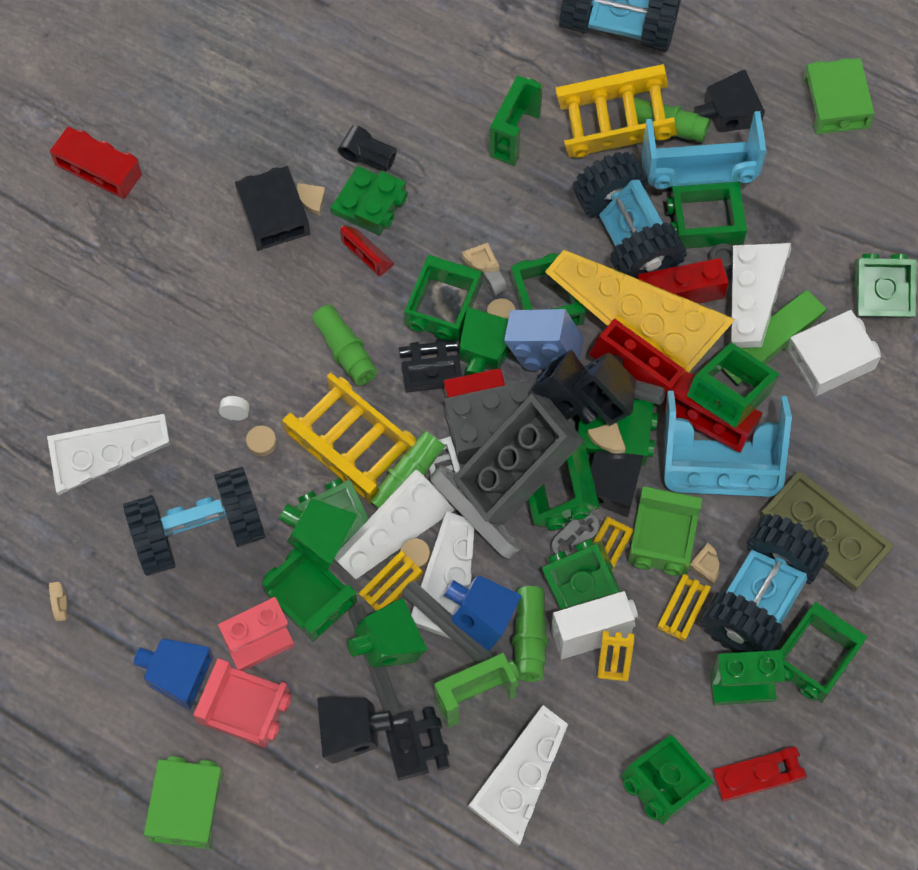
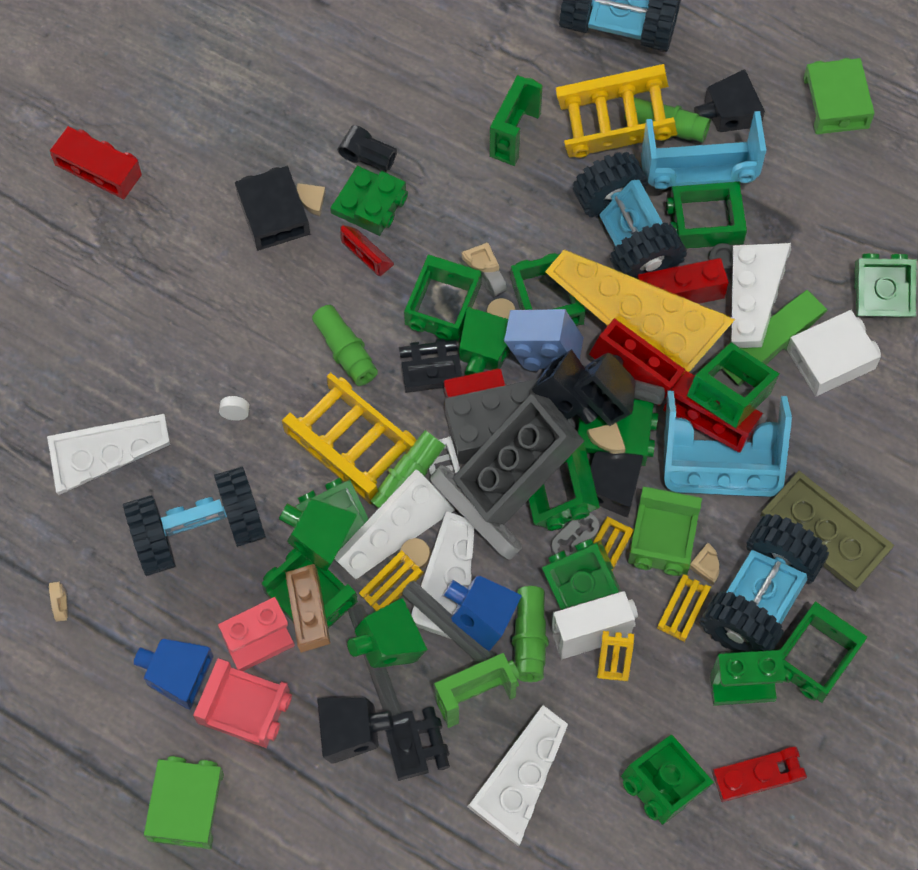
(261, 441): tan tile -> none
(307, 608): none -> medium nougat tile

